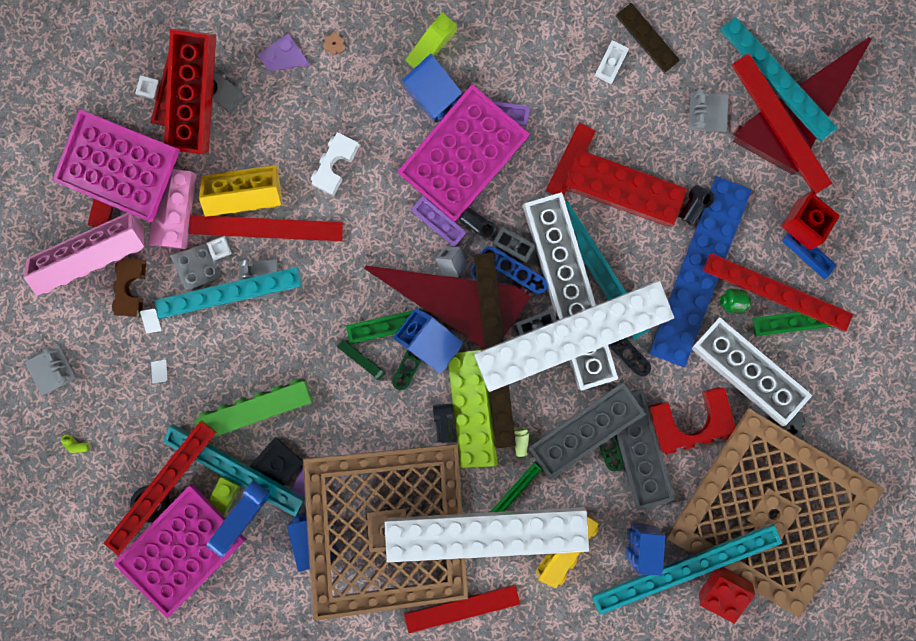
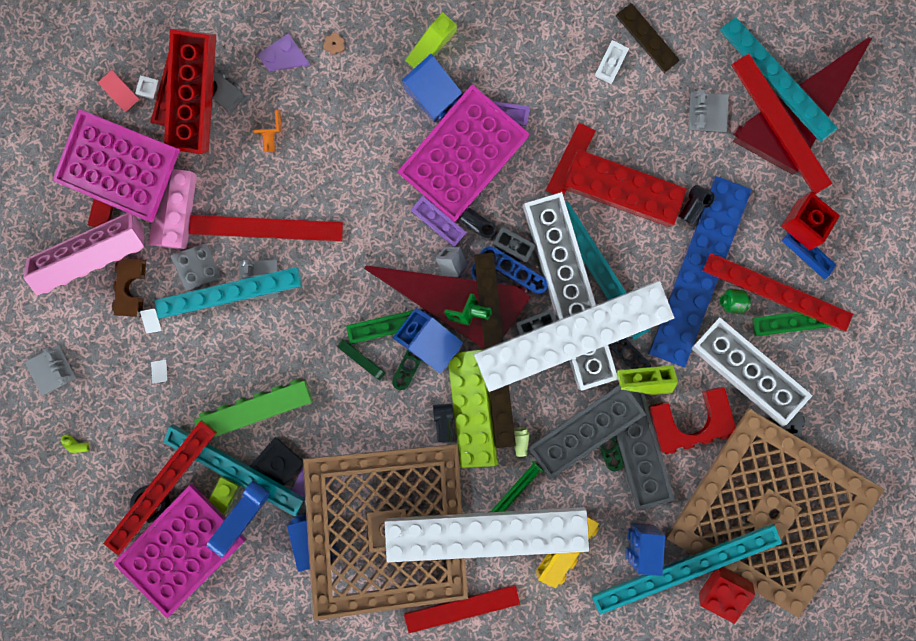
(118, 90): none -> coral slope
(219, 248): white tile -> none
(240, 190): yellow slope -> none
(268, 134): none -> orange bracket
(339, 148): white arch -> none
(470, 310): none -> green bracket
(648, 380): none -> lime slope

